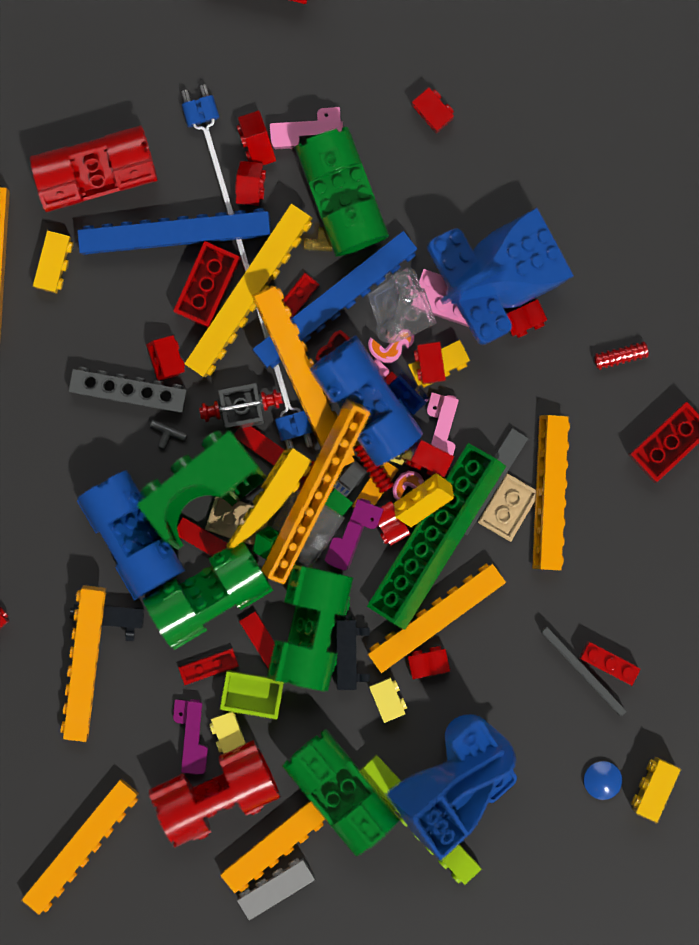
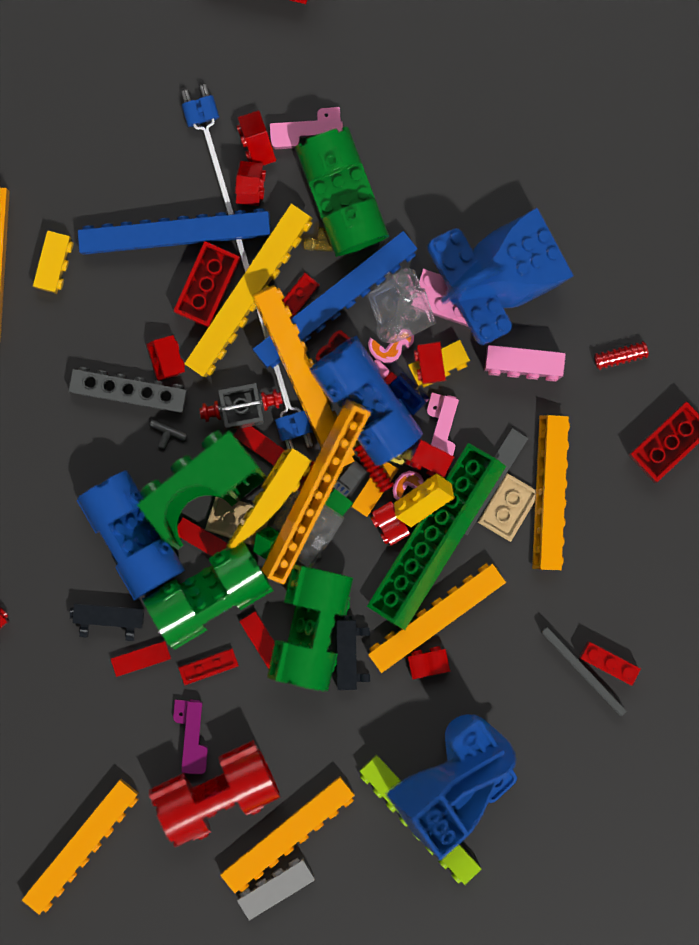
(84, 663): light orange brick -> none
(93, 168): red cylinder -> none
(141, 658): none -> red tile
(227, 731): light yellow brick -> none
(251, 694): lime piece -> none
(341, 792): green cylinder -> none
(343, 548): magenta piece -> none
(387, 699): light yellow brick -> none
(433, 110): red brick -> none
(524, 362): none -> bright pink brick
(526, 317): red brick -> none
(603, 780): blue dish -> none
(655, 789): yellow brick -> none

